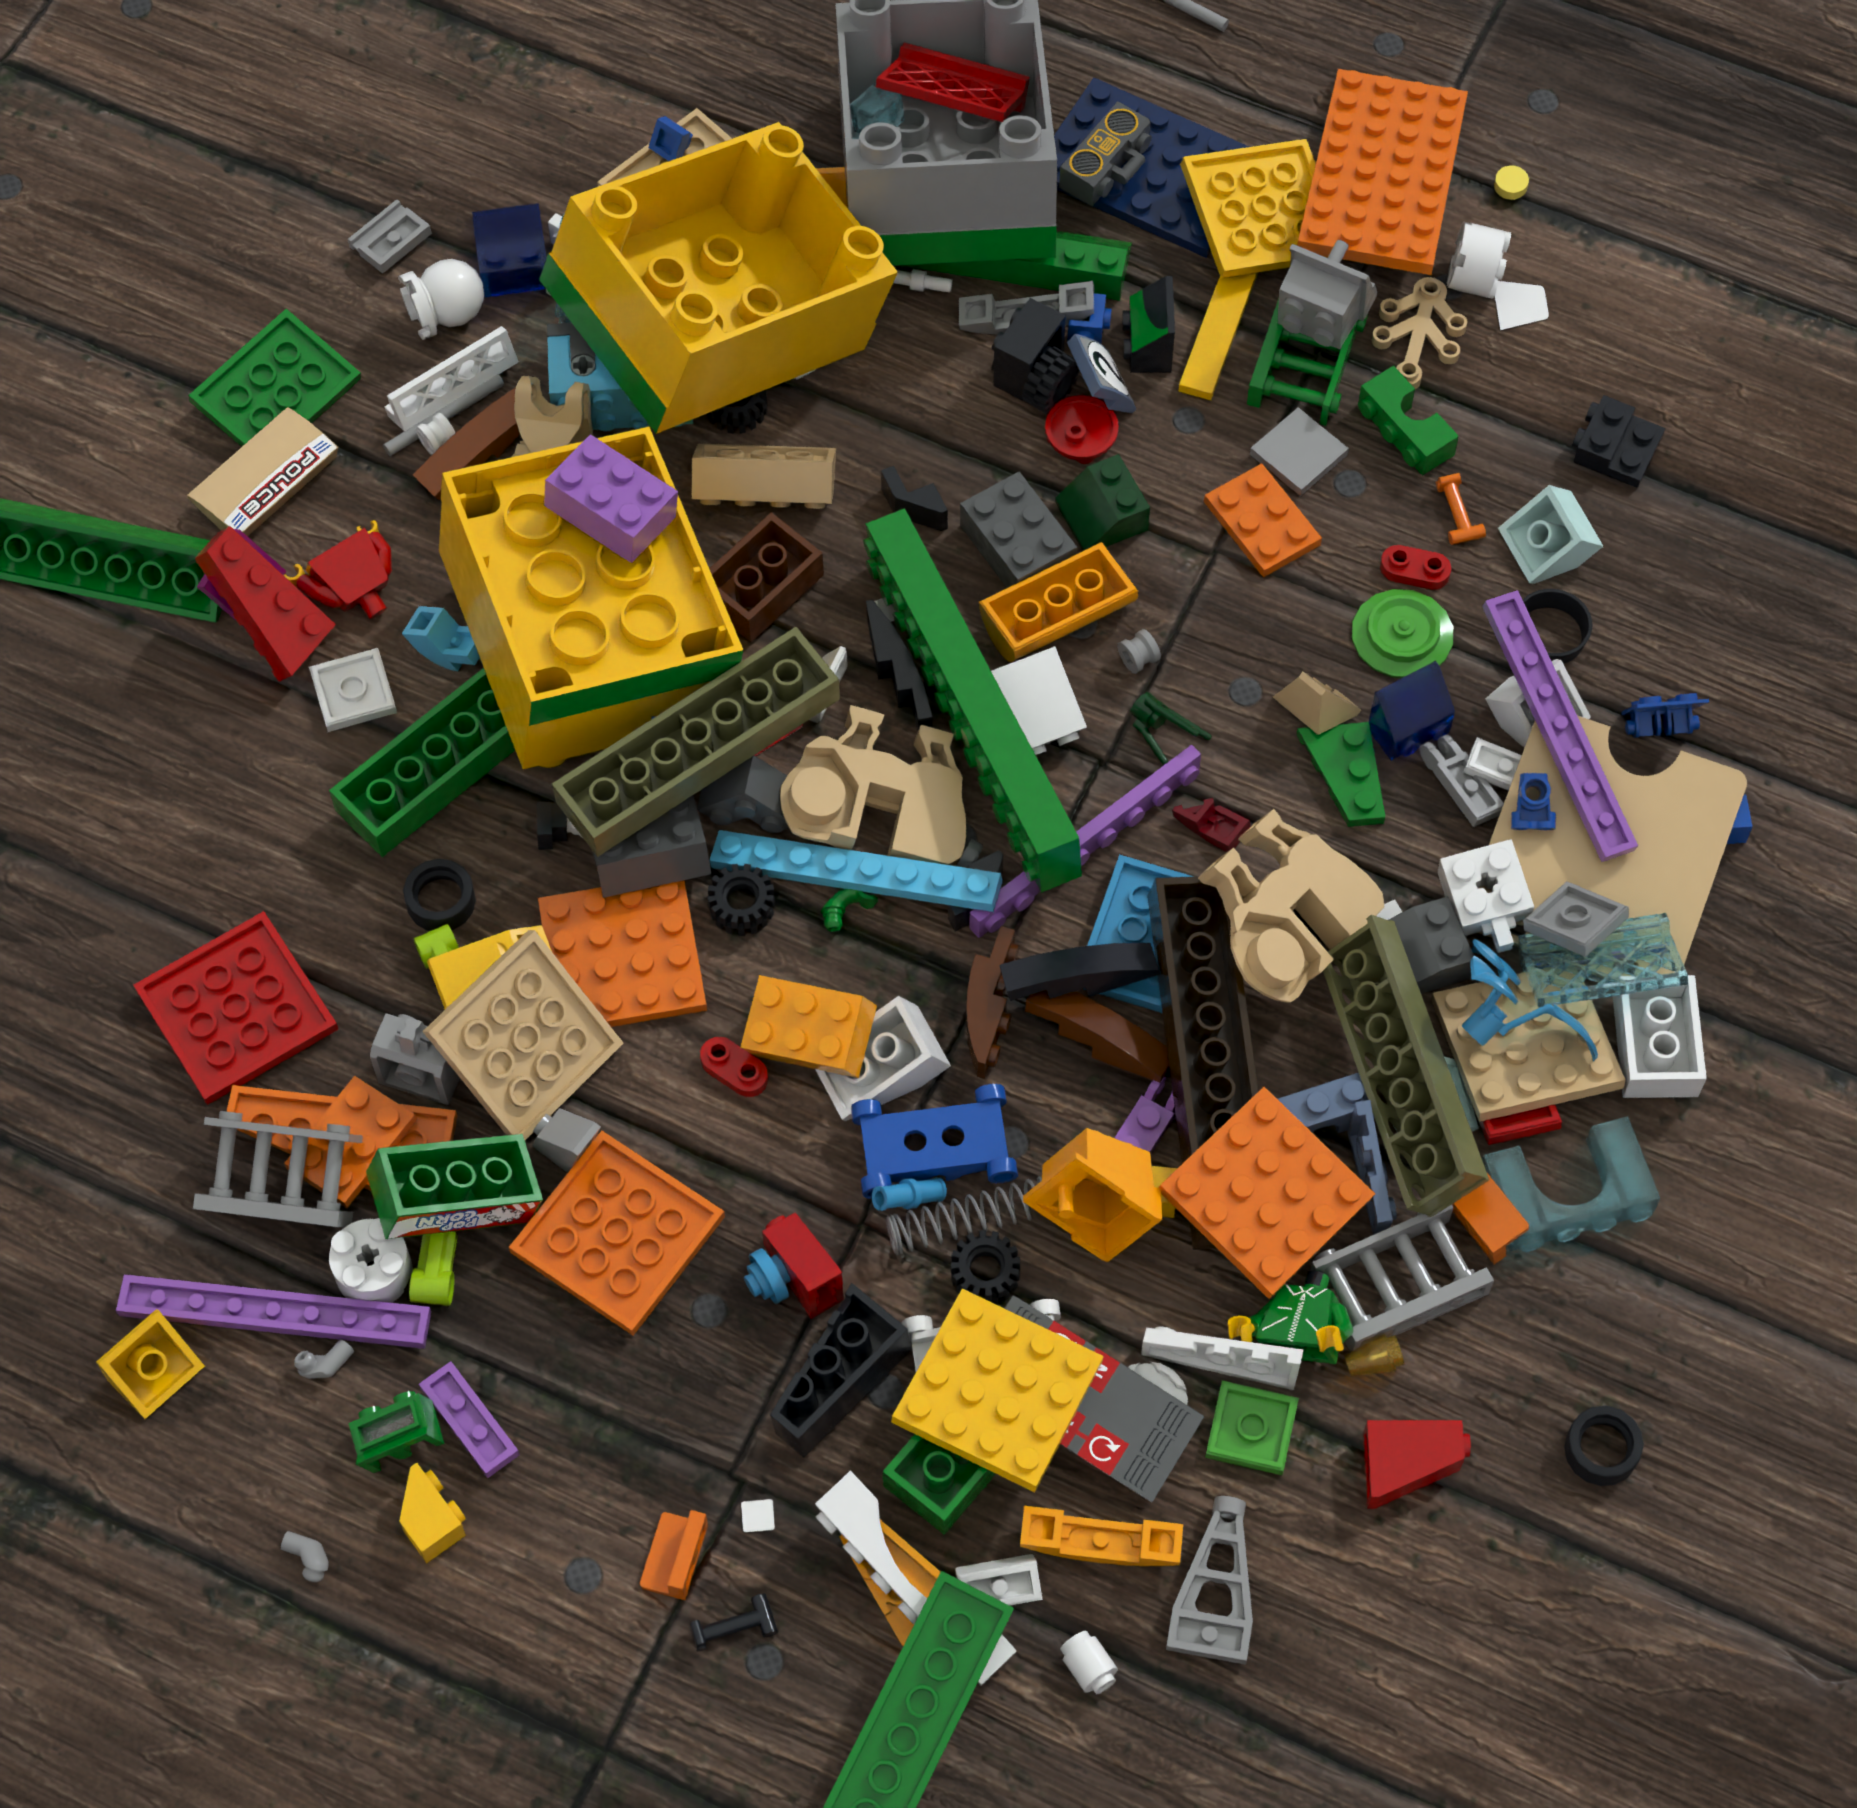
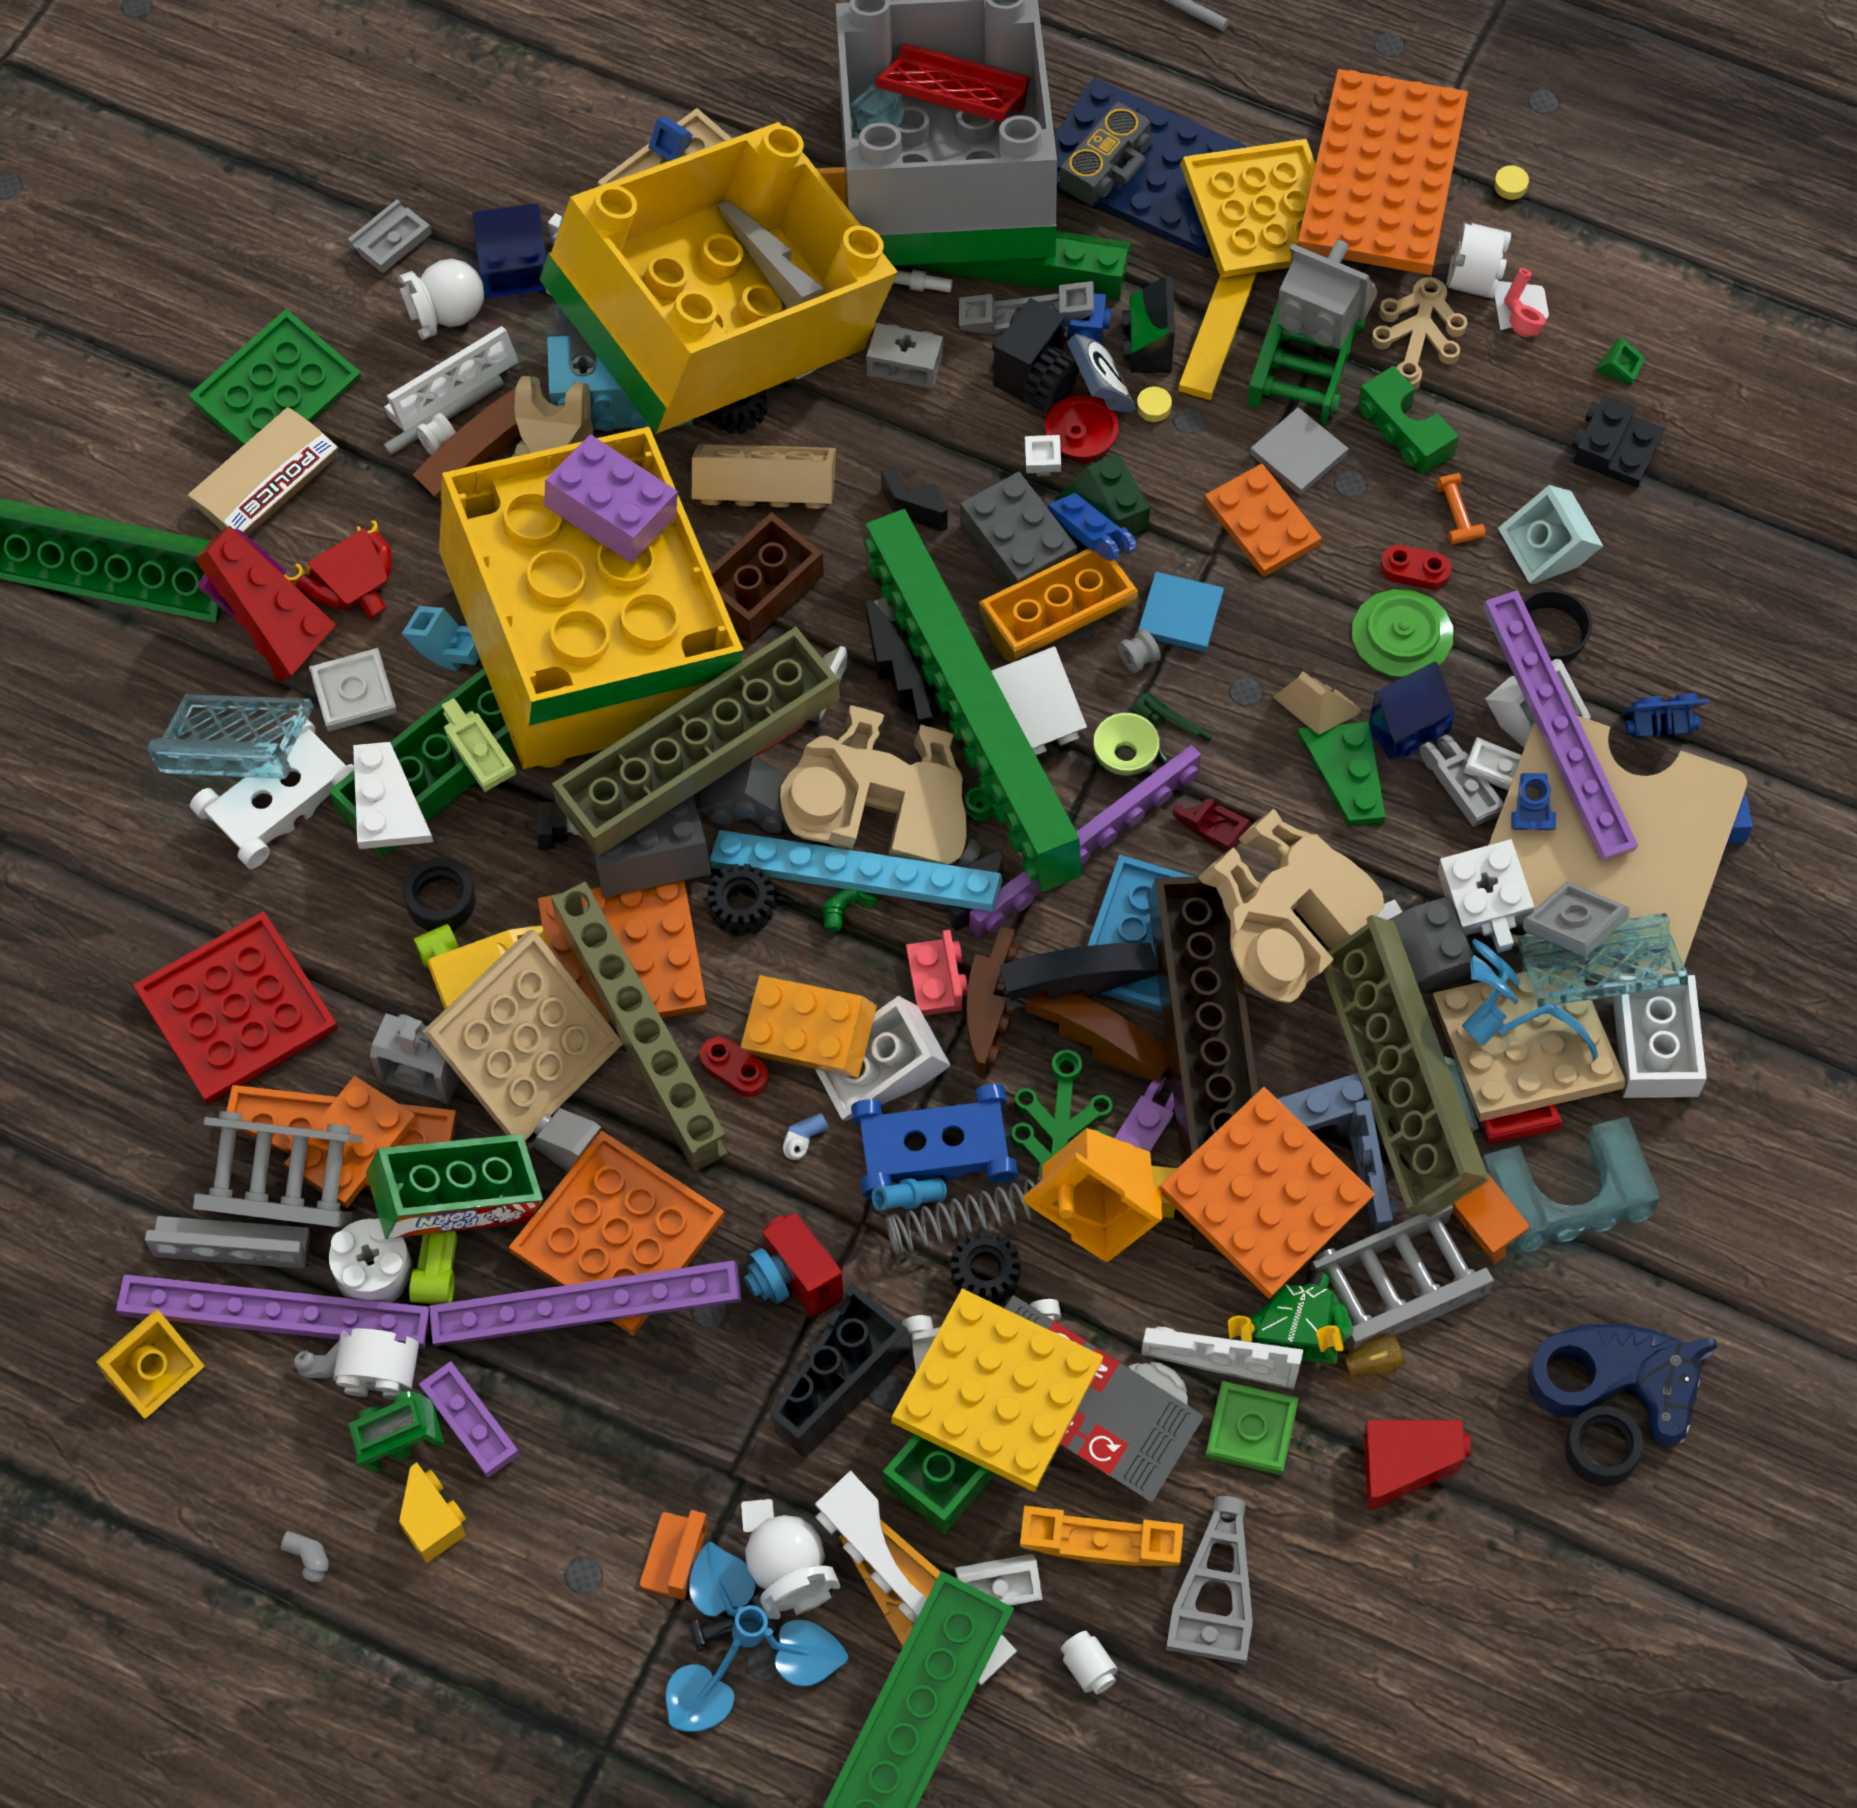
(226, 755): none -> clear light blue fence
(229, 1242): none -> light grey fence
(253, 827): none -> white piece
(375, 1362): none -> white brick
(384, 801): none -> white wing
(477, 746): none -> yellowish green hinge
(585, 1303): none -> medium lavender plate
(639, 1027): none -> olive tile
(718, 1585): none -> dark azure plant
(772, 258): none -> light grey wedge
(788, 1563): none -> white tile
(799, 1135): none -> arm
(904, 355): none -> light grey brick
(936, 976): none -> coral bracket
(974, 797): none -> green plate
(1043, 455): none -> white tile
(1061, 1128): none -> green plant
(1091, 527): none -> blue hinge
(1130, 731): none -> yellowish green piece
(1154, 404): none -> light yellow tile
(1181, 611): none -> dark azure tile
(1524, 319): none -> coral plate
(1621, 362): none -> green slope
(1624, 1358): none -> dark blue animal

